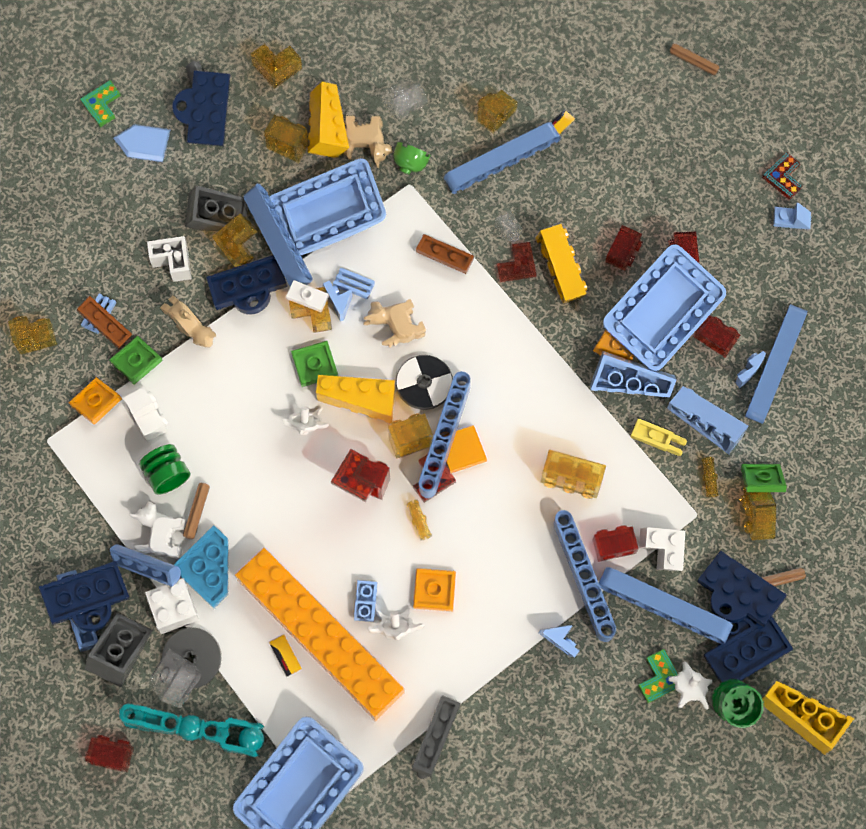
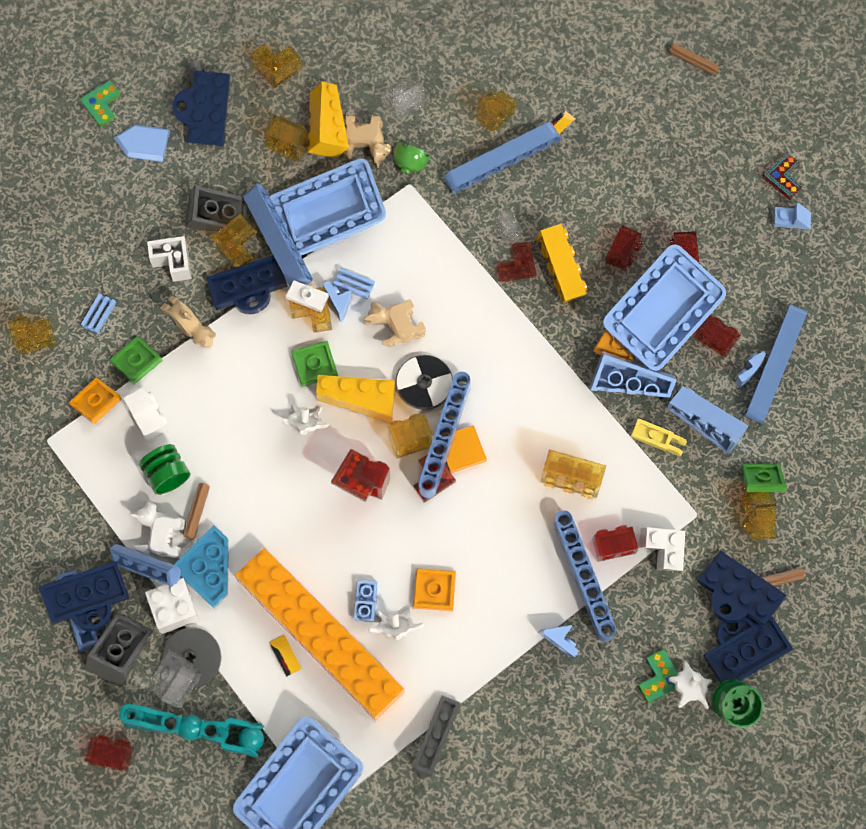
(104, 322): dark orange plate -> none
(419, 520): clear yellow pin -> none
(444, 254): dark orange plate -> none
(665, 605): medium blue beam -> none
(710, 477): clear yellow pin -> none
(806, 716): yellow wedge -> none

